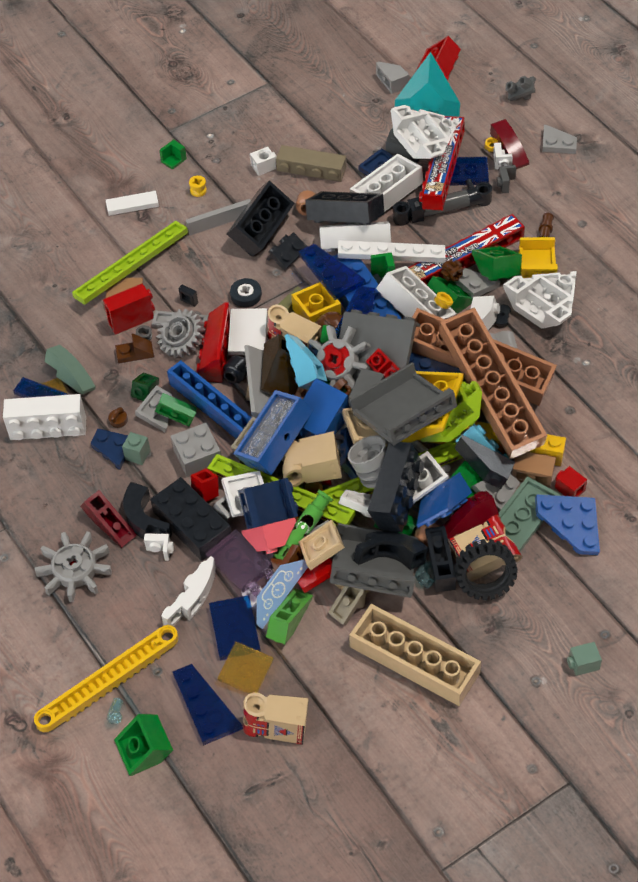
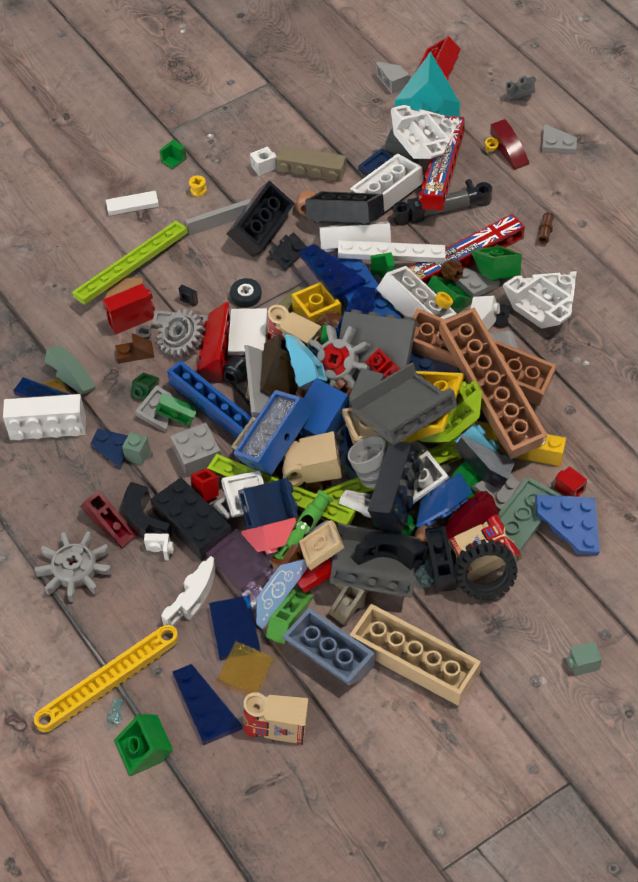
(118, 418): reddish brown tile -> none
(330, 647): none -> sand blue slope
(470, 168): clear blue tile -> none
(500, 158): white bracket -> none
(506, 174): dark grey bracket -> none
(534, 466): medium nougat brick -> none
(537, 256): yellow panel -> none

